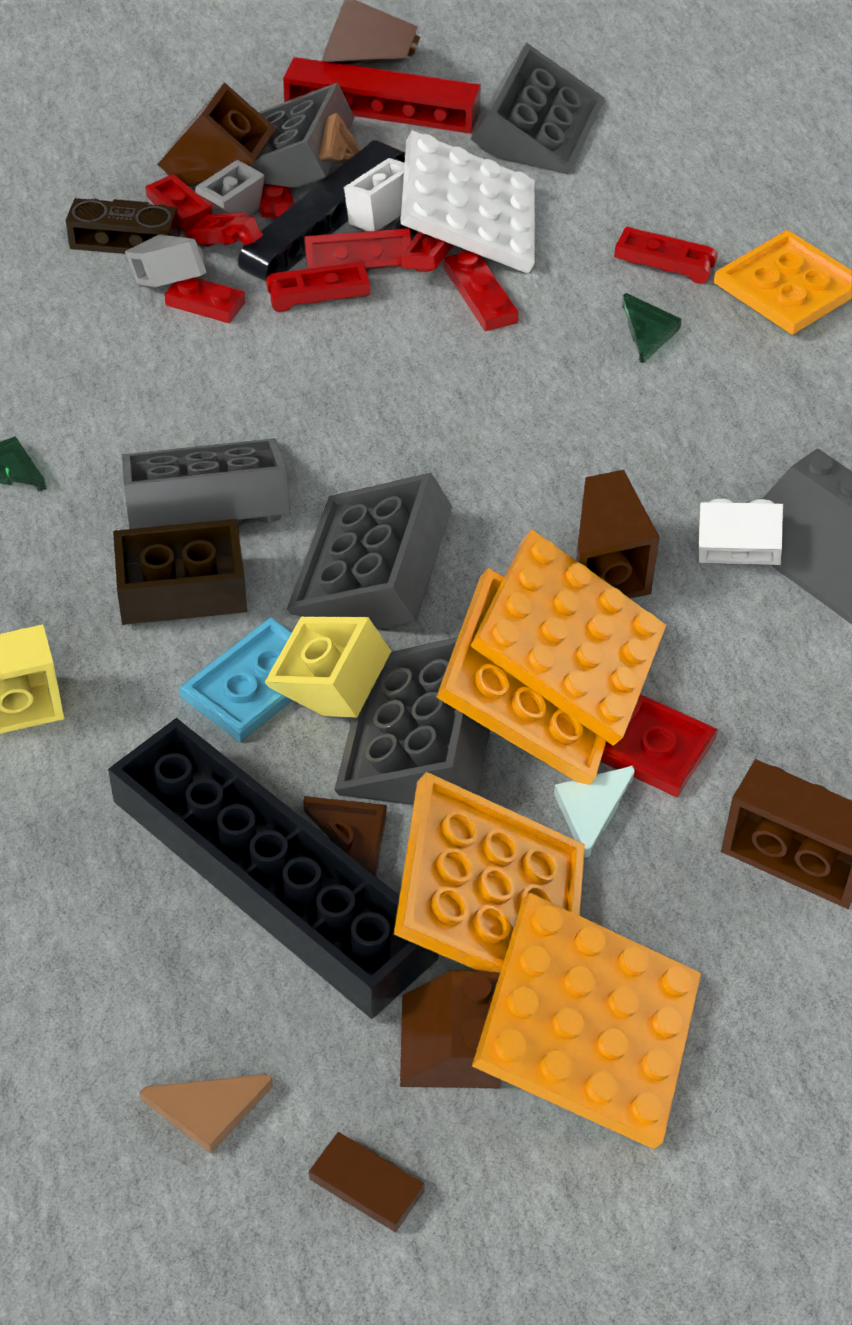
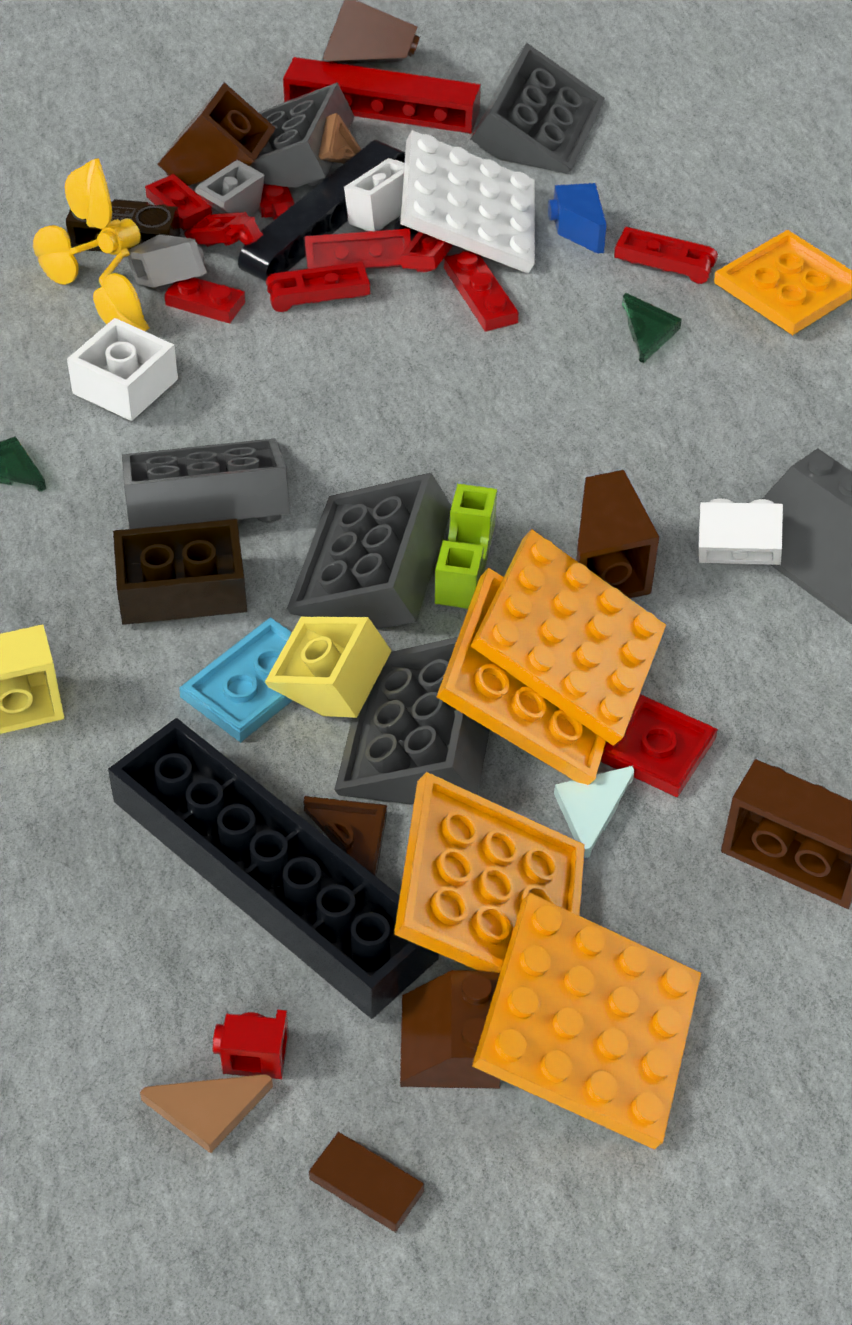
(90, 200): none -> yellow plant
(122, 369): none -> white brick
(252, 1044): none -> red brick
(468, 545): none -> lime arch
(579, 215): none -> blue slope

